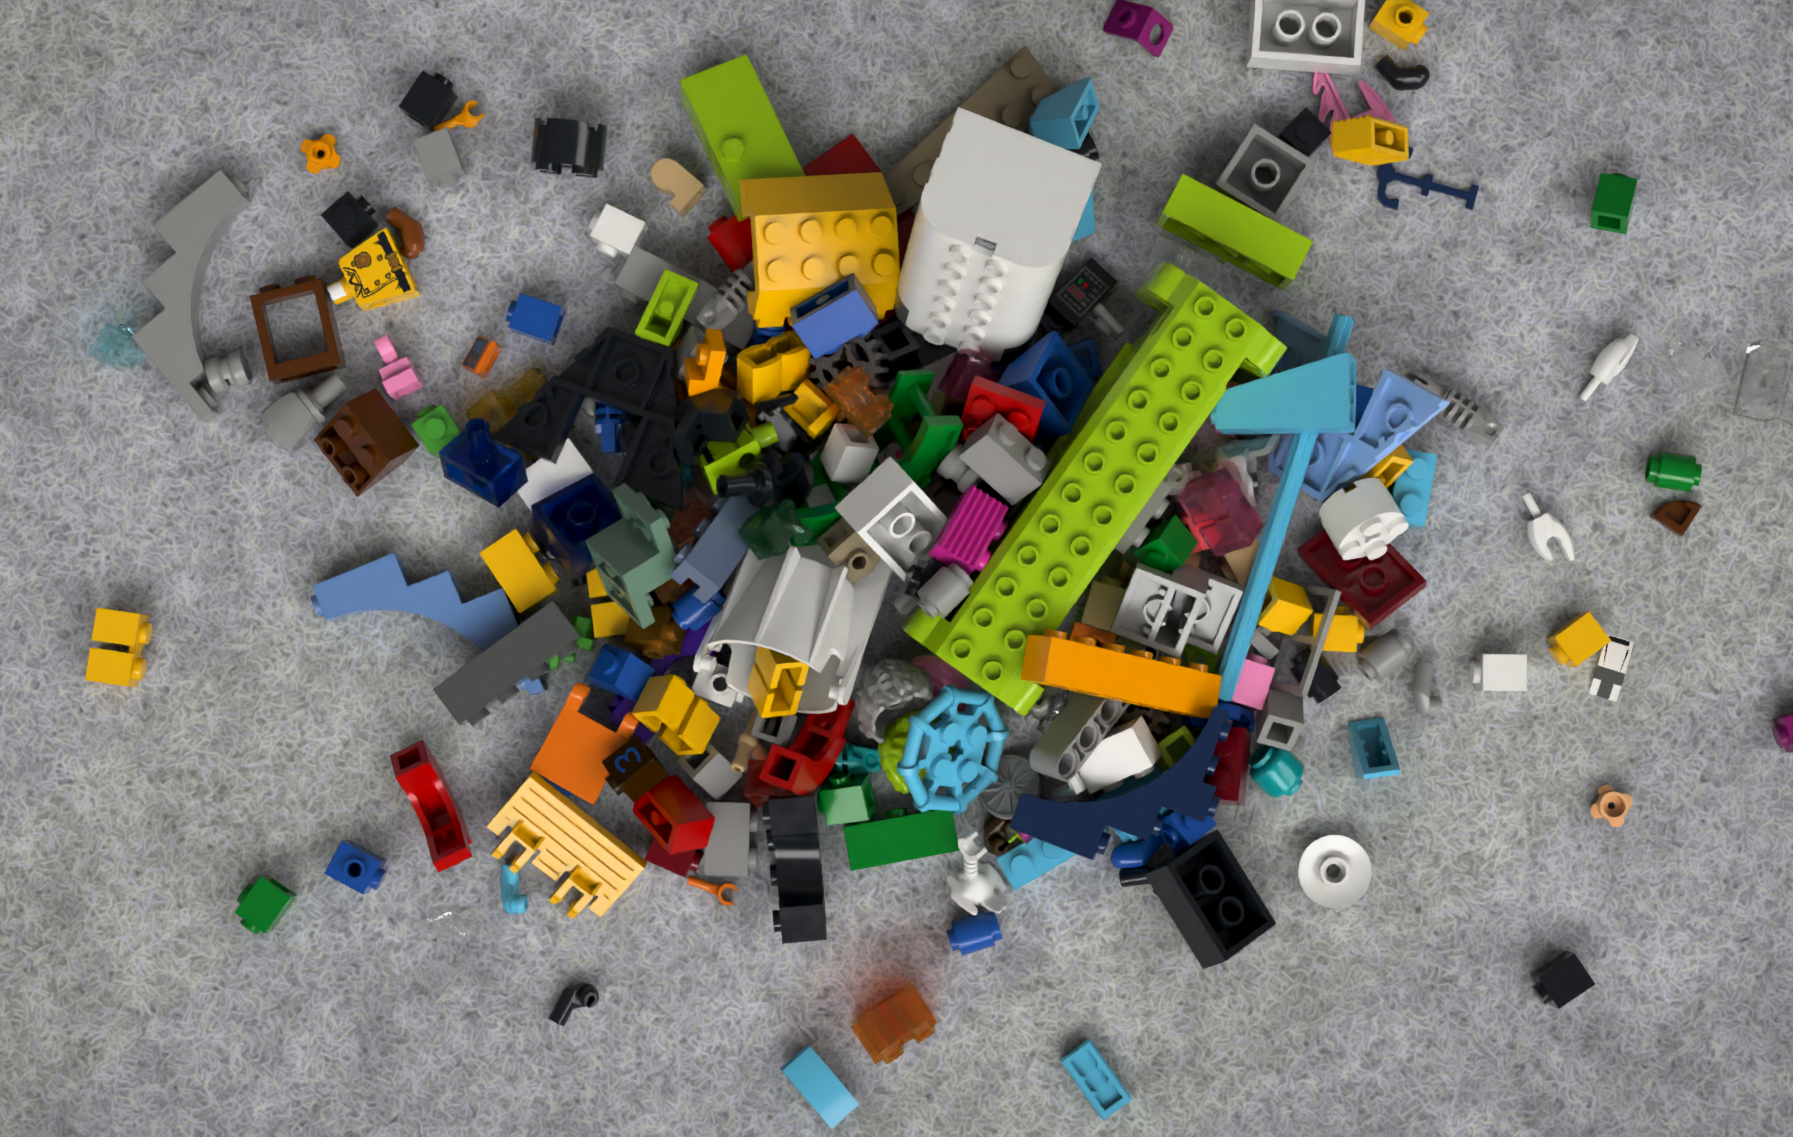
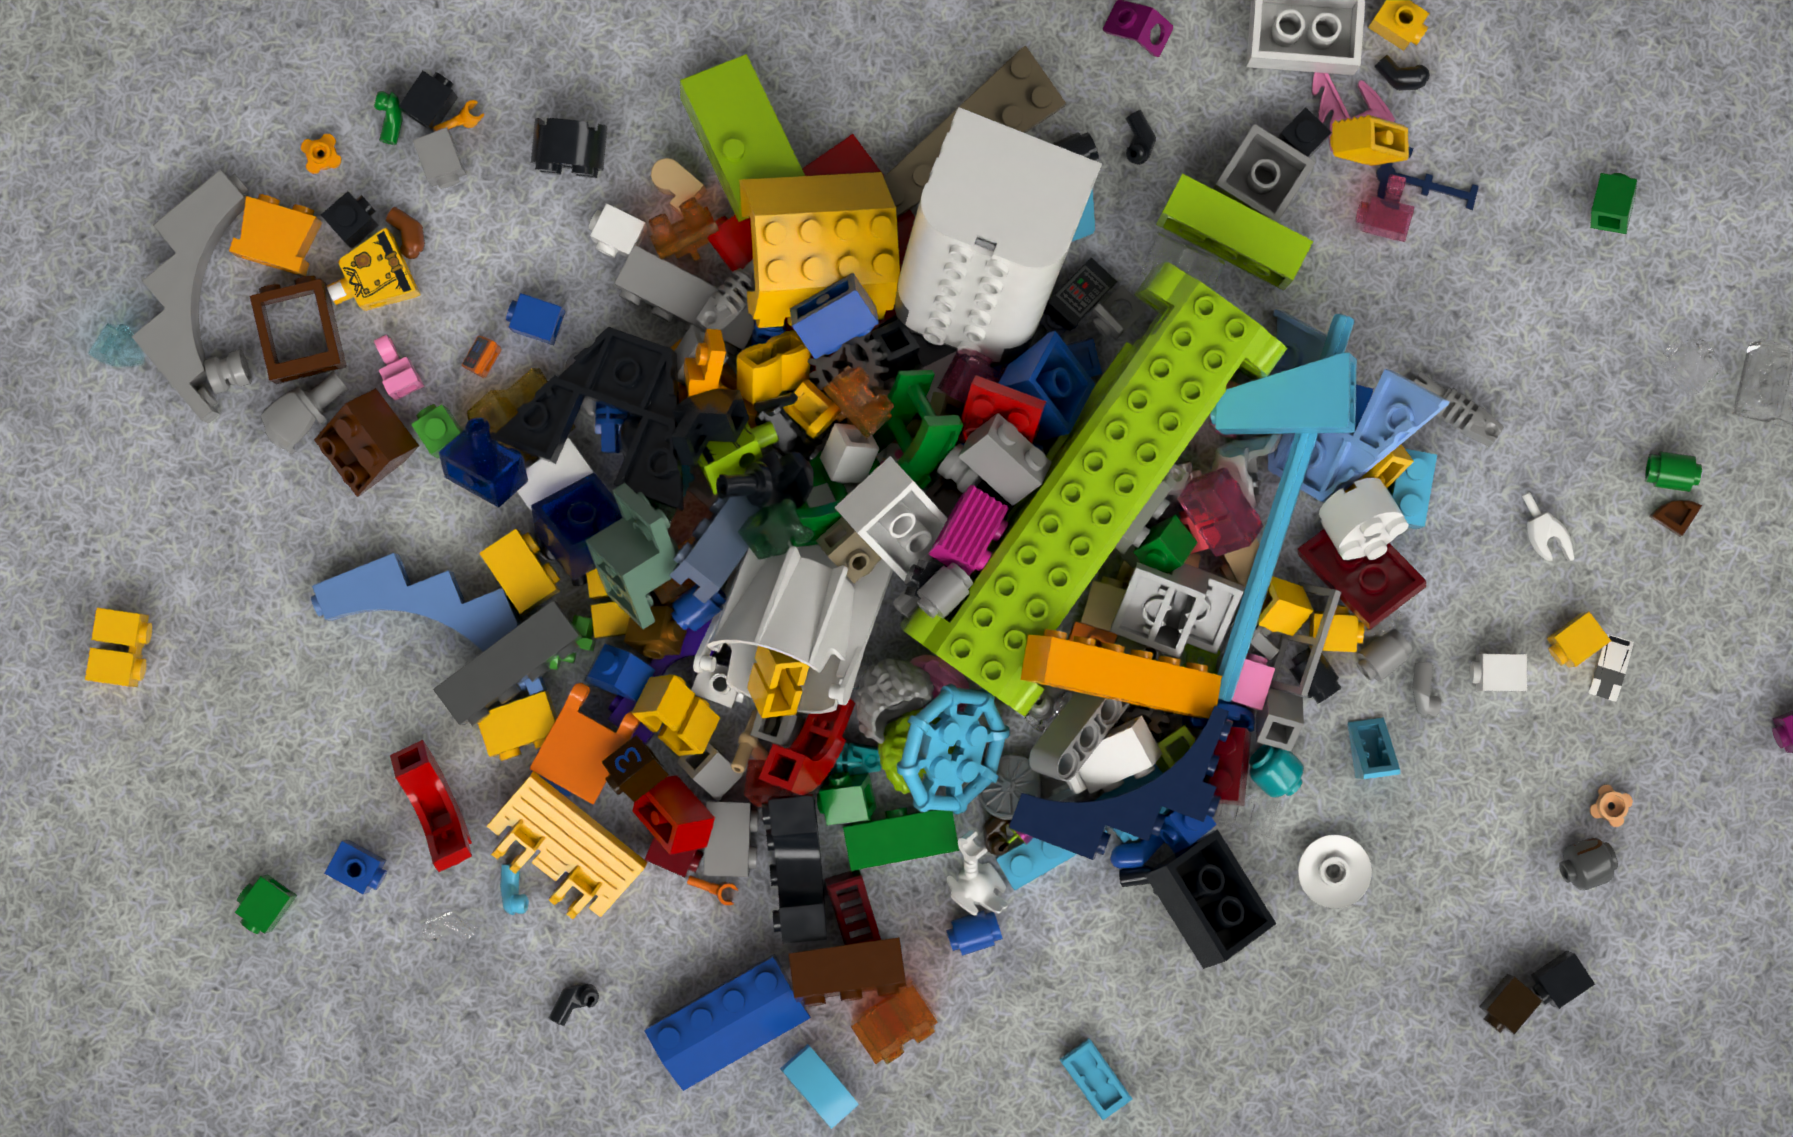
(276, 234): none -> light orange hips
(393, 117): none -> green arm
(518, 725): none -> yellow brick
(667, 309): lime slope -> none
(684, 235): none -> clear orange hips
(727, 1023): none -> blue slope
(844, 881): none -> dark red slope
(847, 971): none -> reddish brown slope
(1066, 115): medium azure slope -> none
(1143, 138): none -> black arm
(1386, 216): none -> clear pink brick
(1509, 1005): none -> dark brown brick
(1588, 863): none -> dark grey head
(1610, 363): white hand -> none

